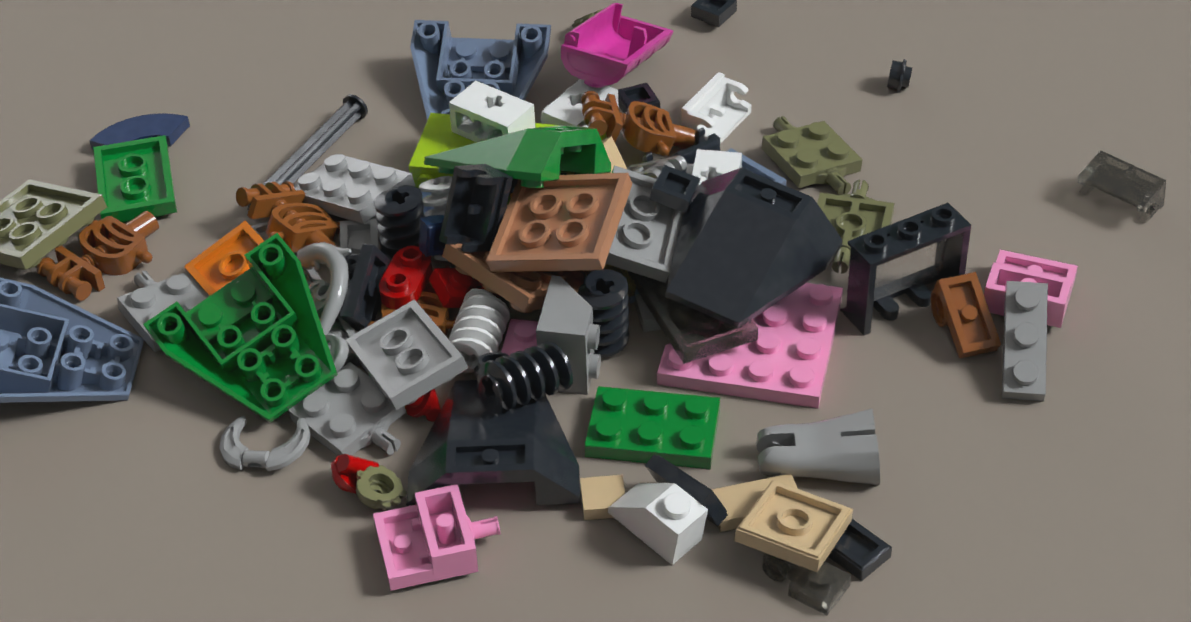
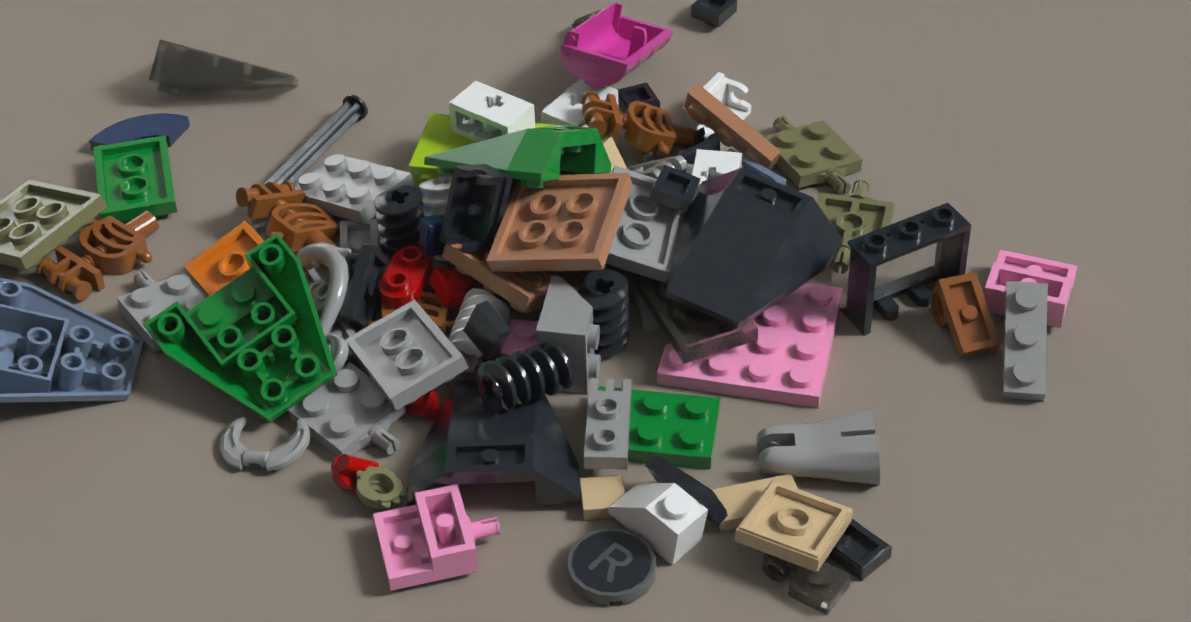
(195, 70): none -> clear smoke wedge
(452, 64): sand blue wedge -> none
(487, 330): none -> black tile
(607, 425): none -> light grey hinge
(611, 566): none -> tile
(729, 127): none -> nougat plate
(899, 75): black plate -> none
(1125, 183): clear smoke hinge -> none

